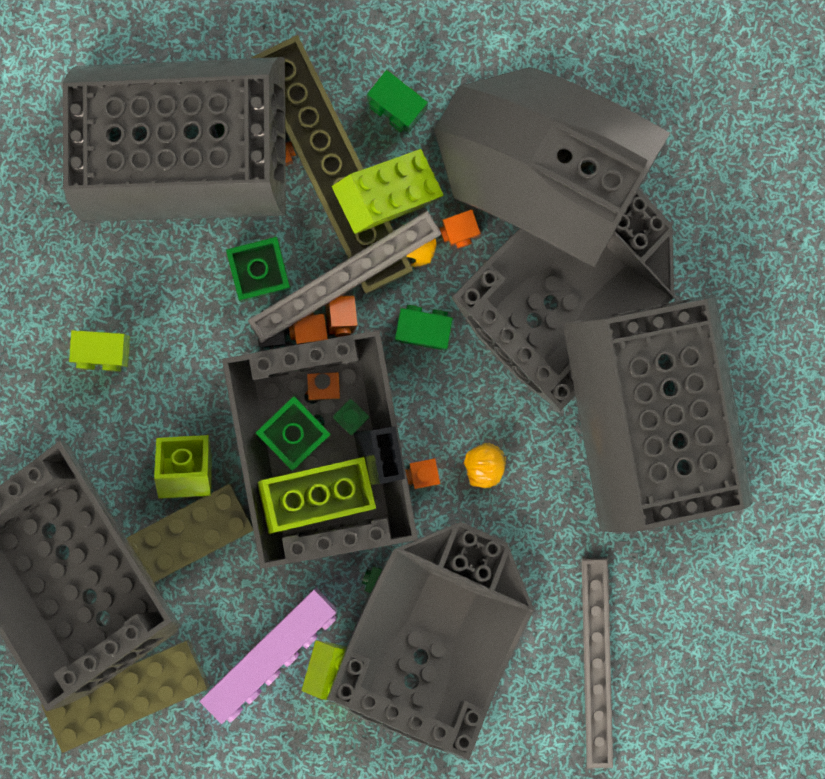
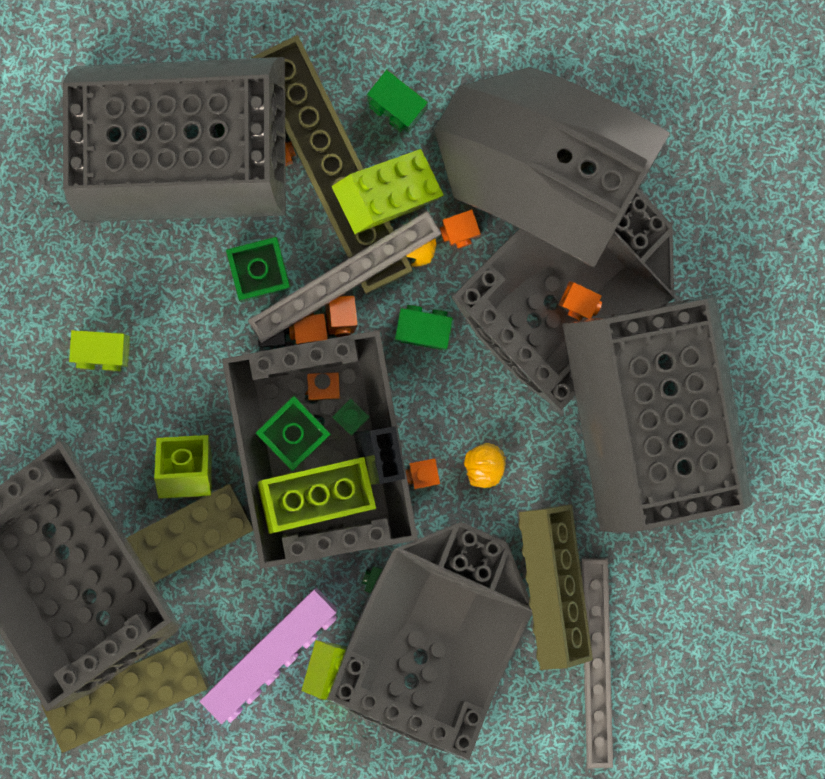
(555, 587): none -> olive brick
(580, 301): none -> orange brick

